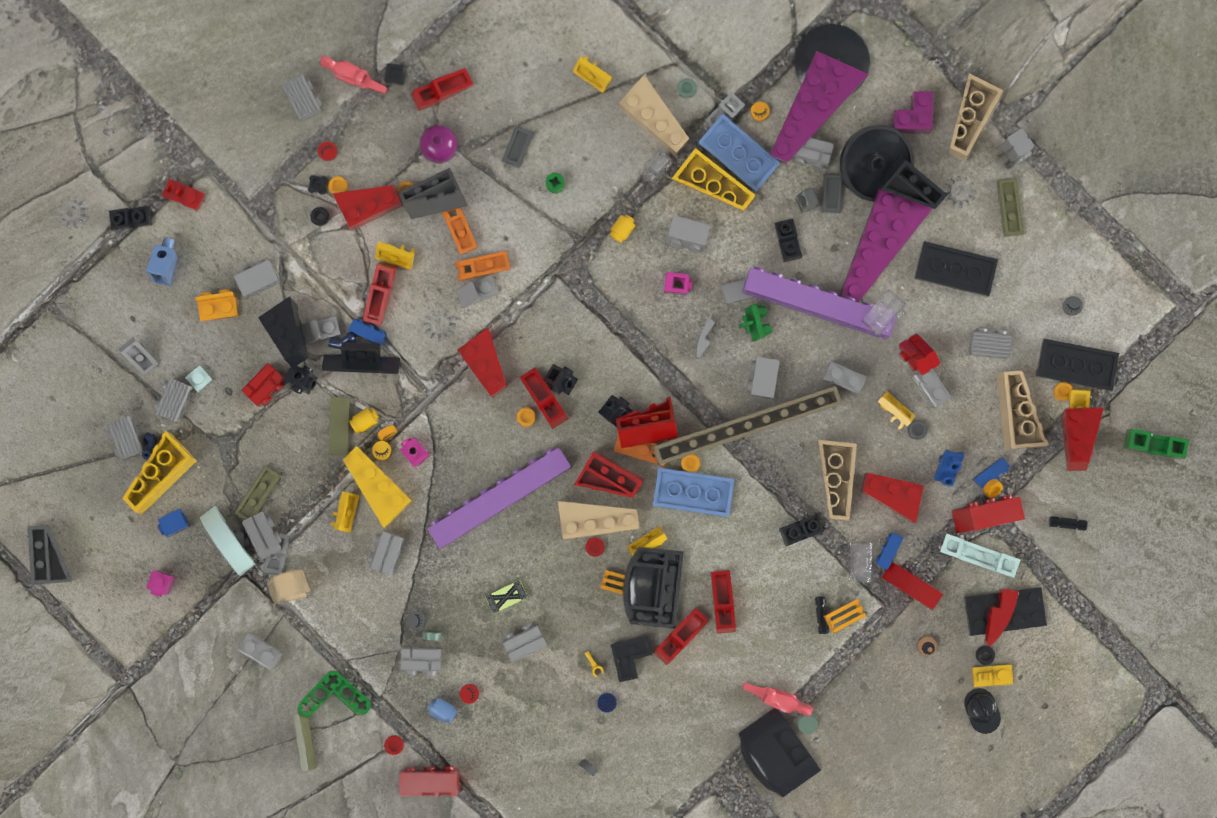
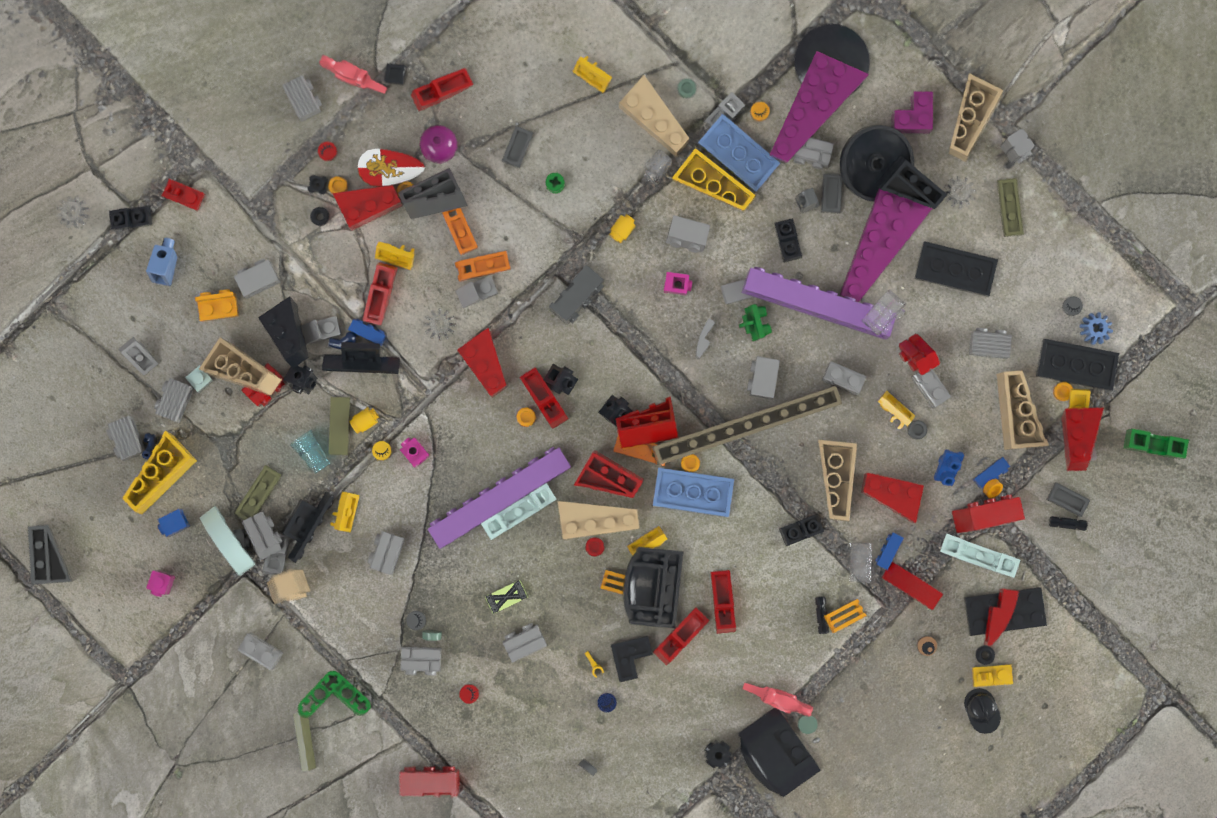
(237, 367): none -> tan wedge
(304, 522): none -> black bracket
(310, 451): none -> clear light blue plant
(379, 490): yellow wedge -> none
(387, 167): none -> shield
(387, 432): light orange tile -> none
(394, 745): red tile -> none
(442, 710): medium blue brick -> none
(518, 511): none -> light aqua slope
(577, 295): none -> dark grey wedge
(712, 748): none -> black brick
(1068, 499): none -> dark grey tile
(1103, 328): none -> medium blue gear

